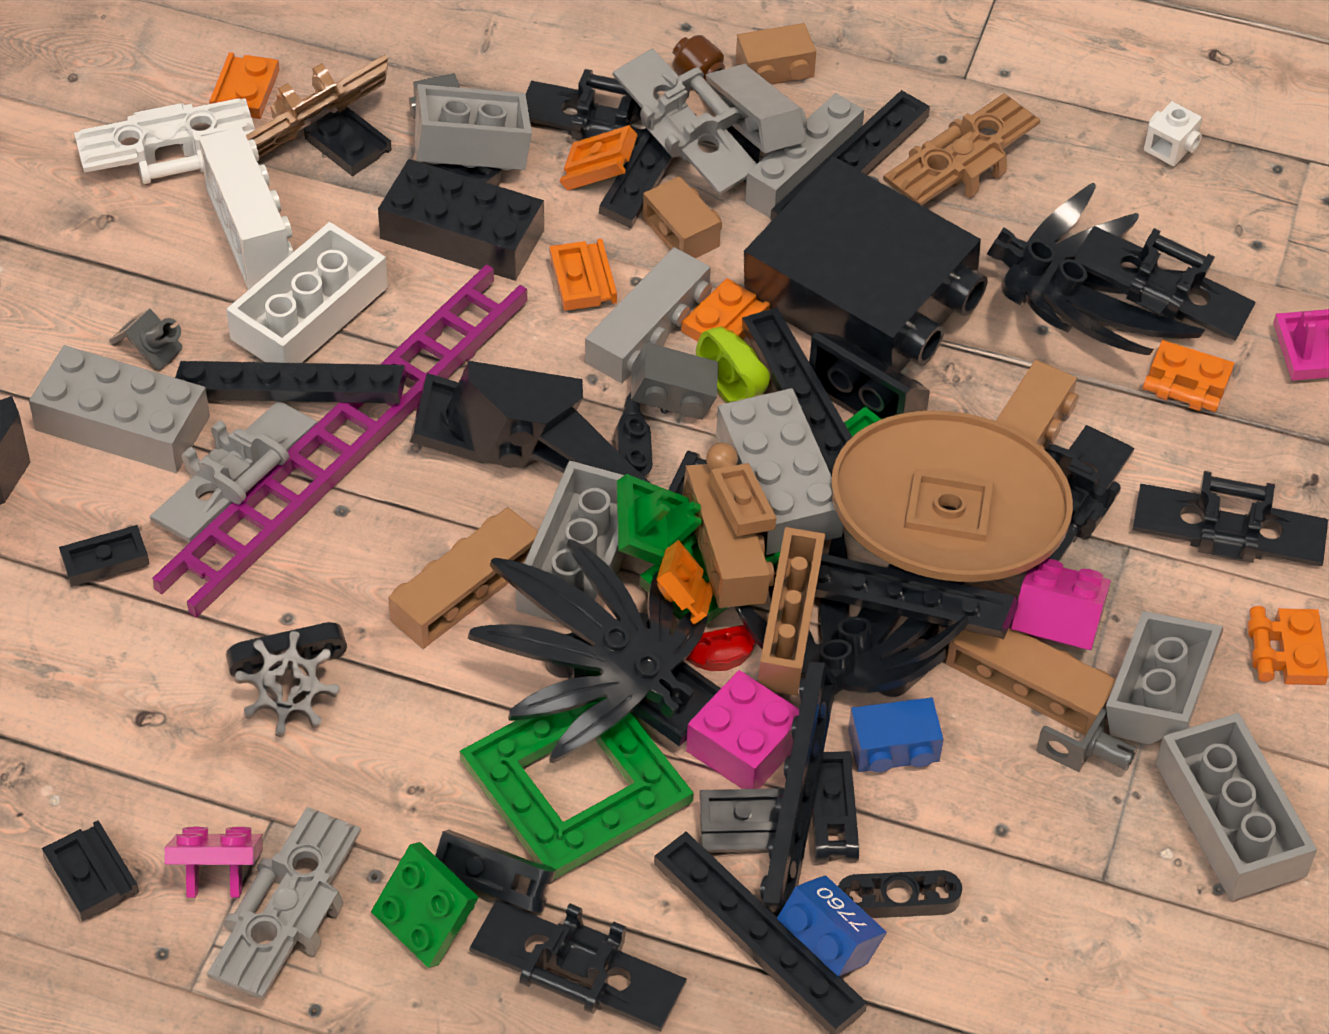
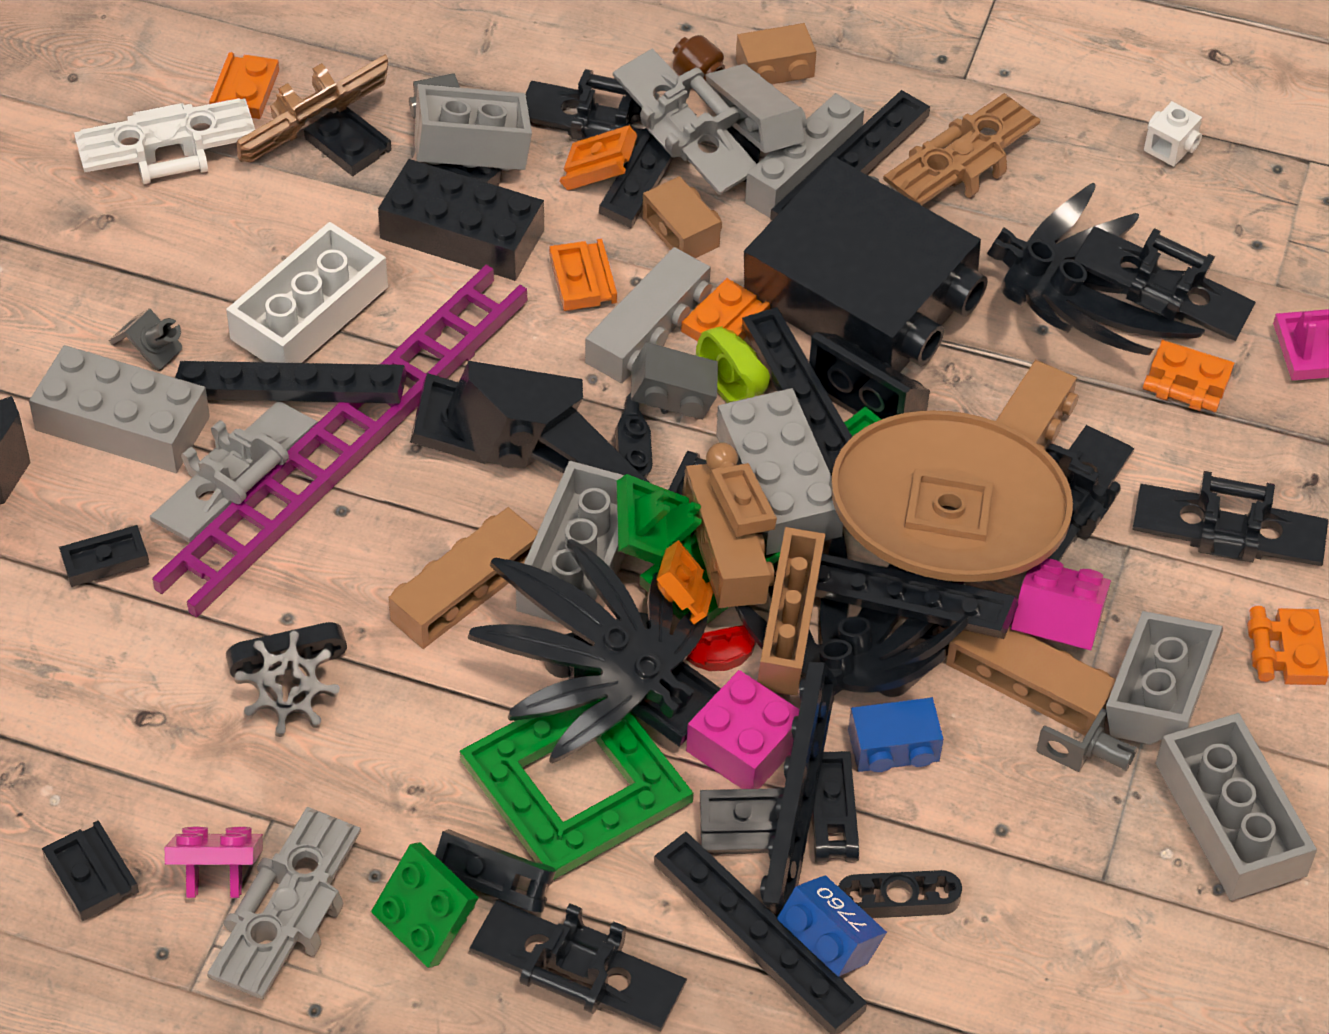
(244, 203): white brick -> none

